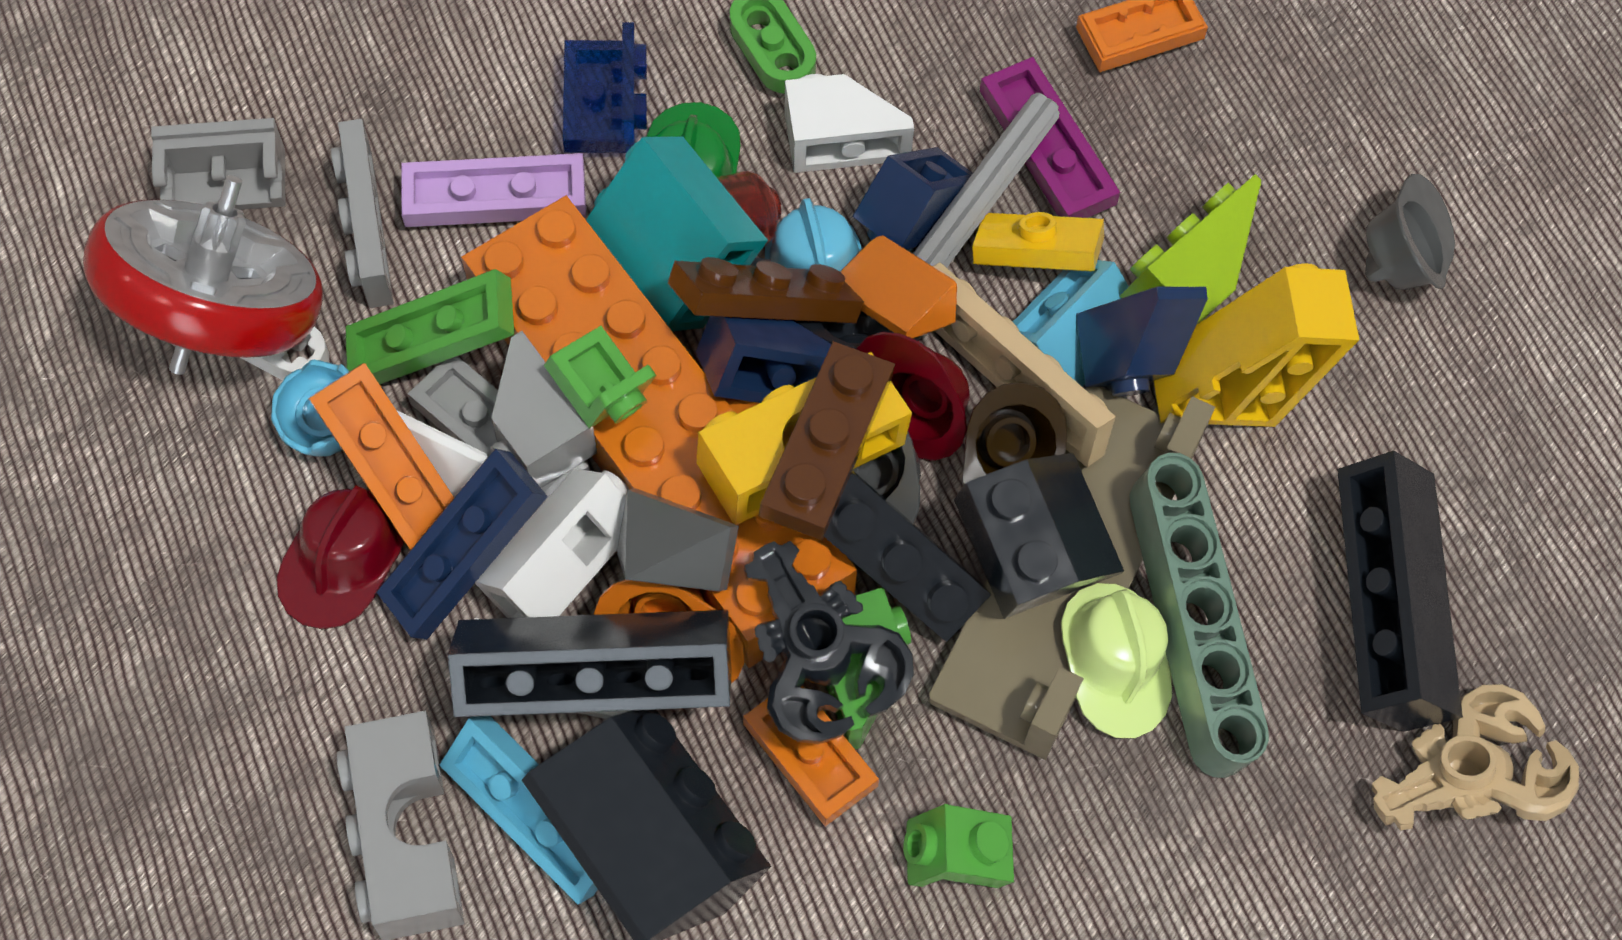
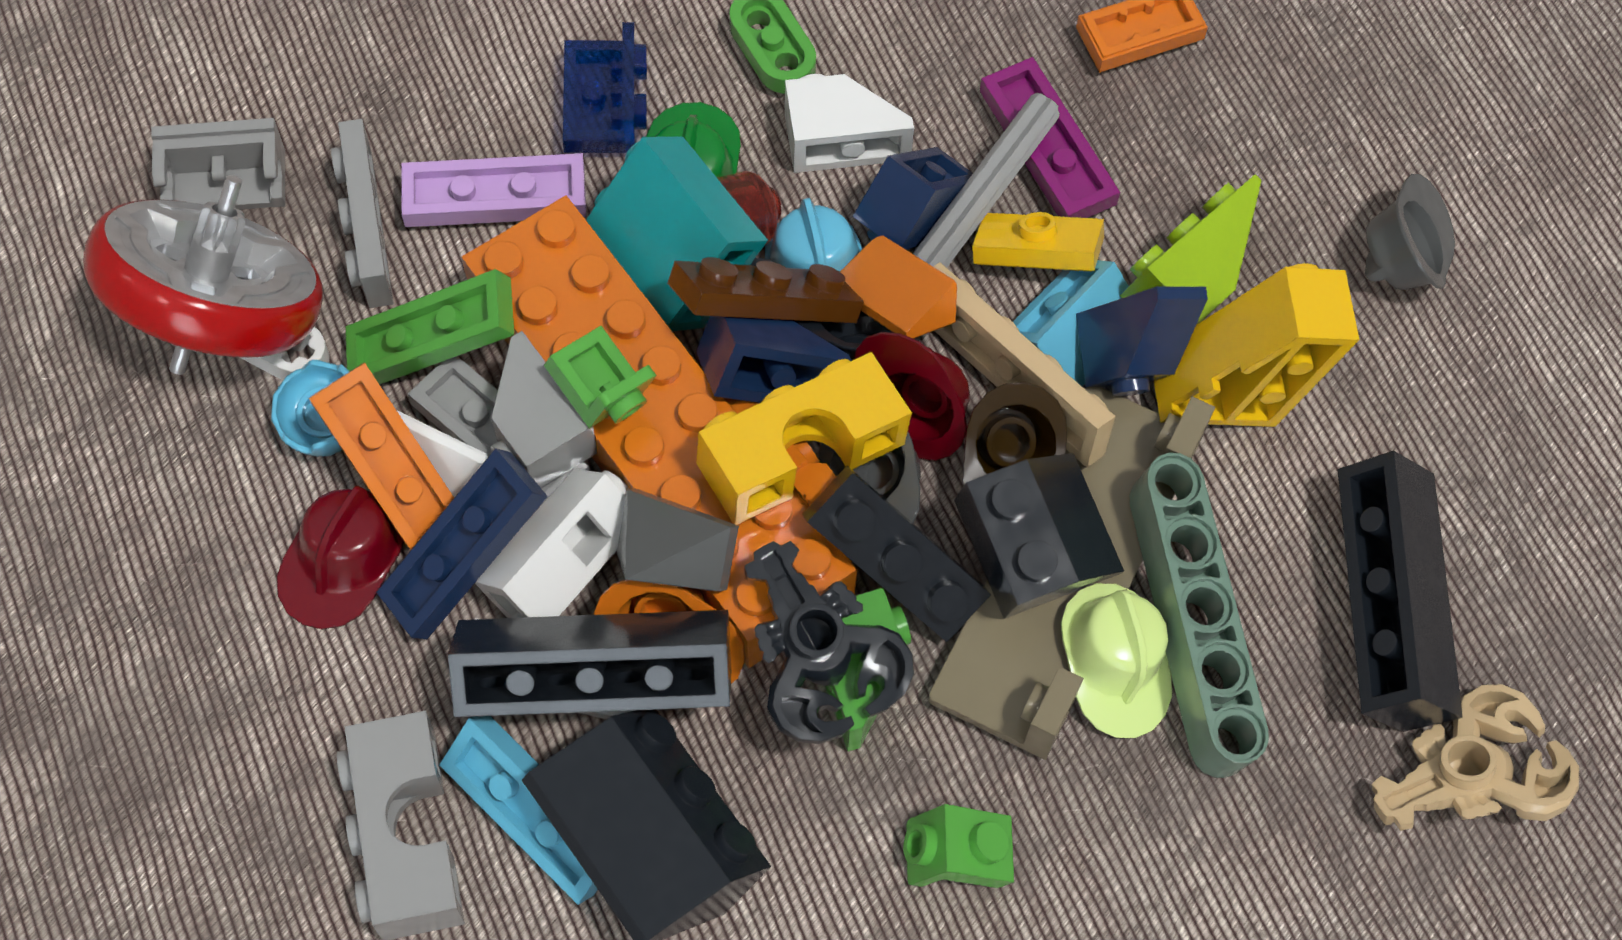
(825, 775): orange plate -> none
(826, 441): reddish brown plate -> none

